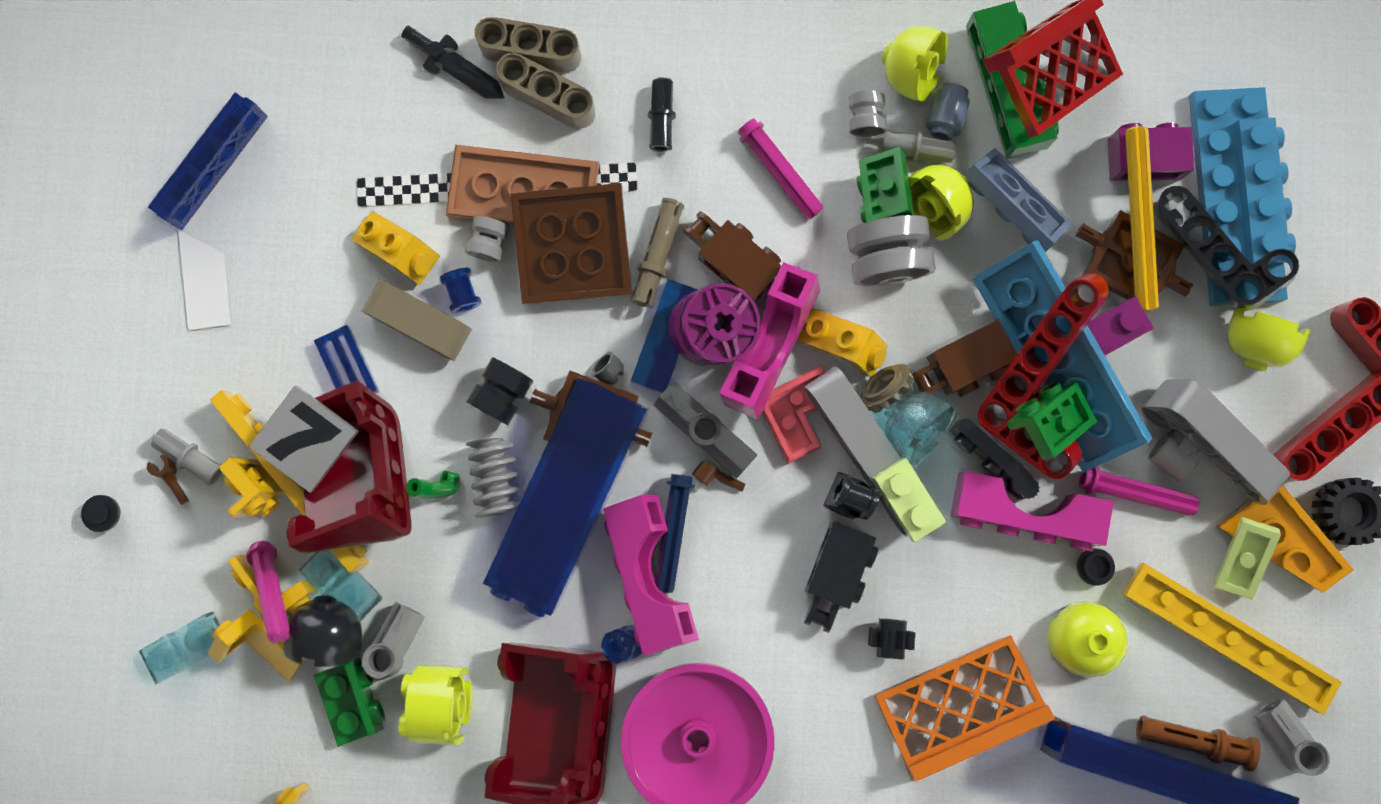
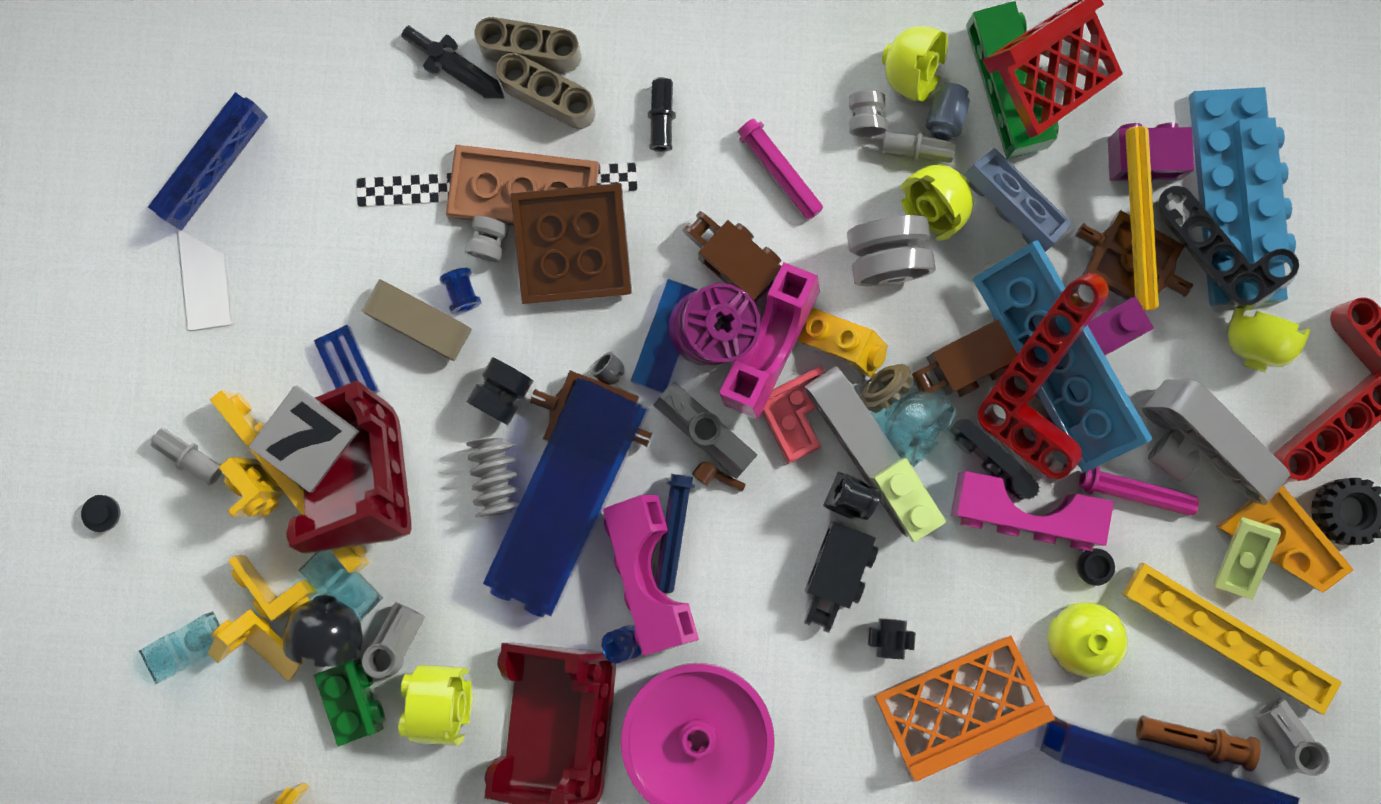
(168, 475): reddish brown hand -> none
(262, 558): dark pink axle -> none
(396, 247): yellow bracket -> none
(430, 490): green arm -> none
(654, 262): dark tan pin -> none
(884, 186): green bracket -> none
(1054, 418): green bracket -> none

